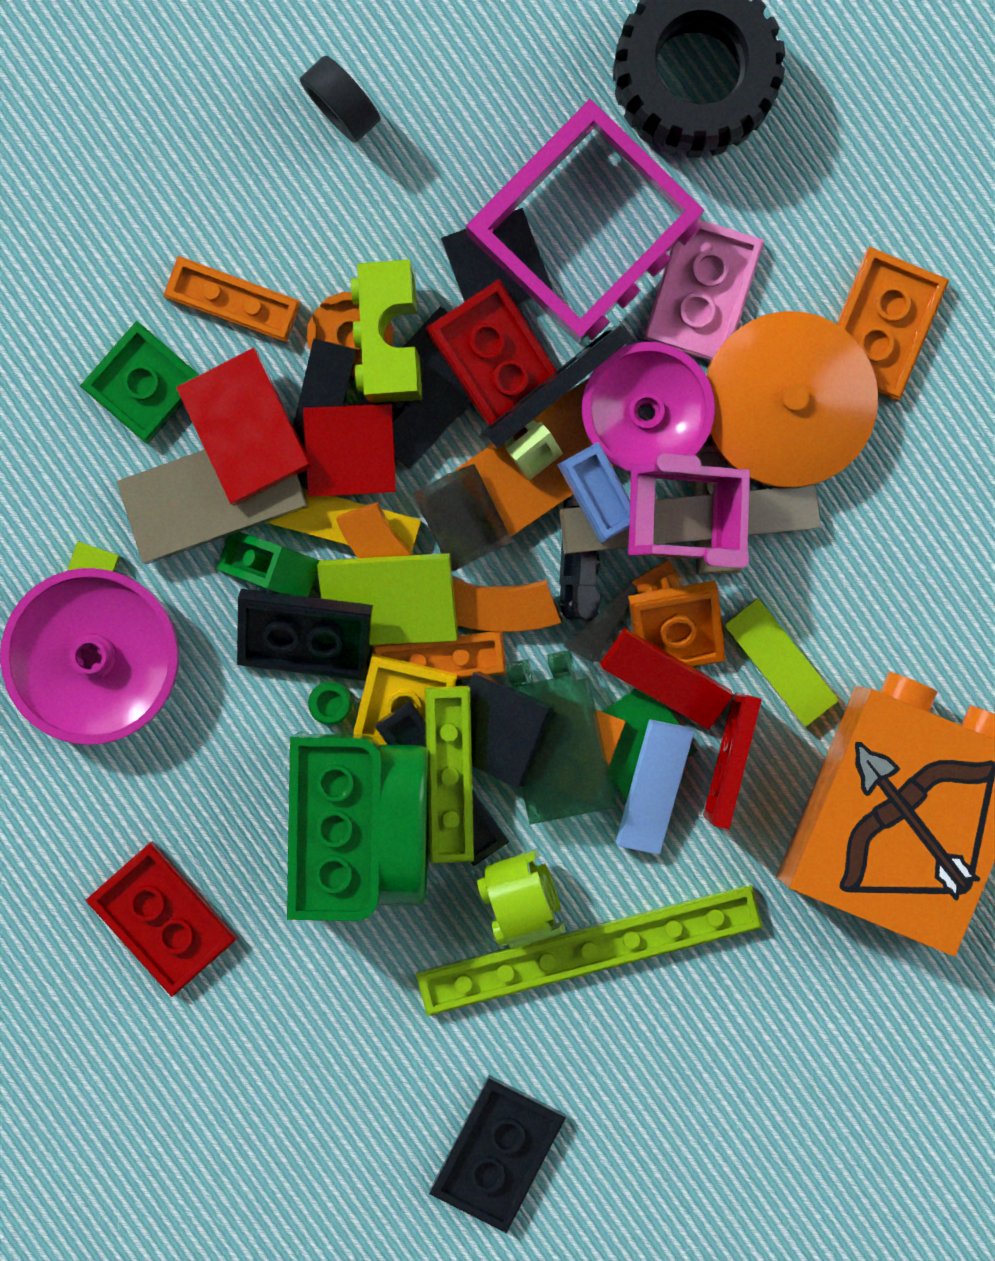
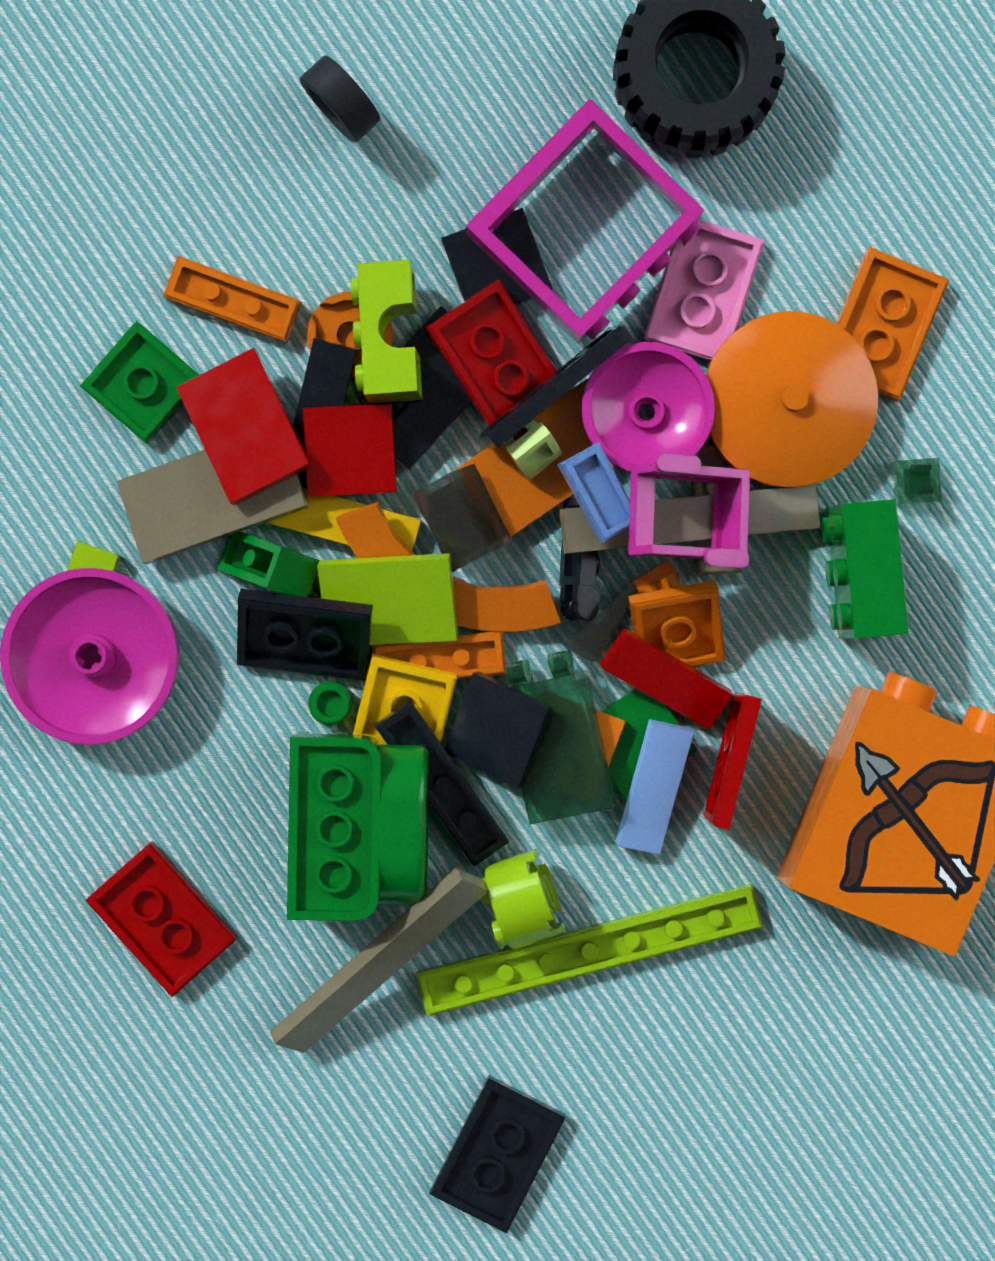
(379, 960): none -> dark tan tile
(449, 774): lime tile -> none
(780, 662): lime tile -> none
(865, 569): none -> green brick
(917, 481): none -> clear green tile

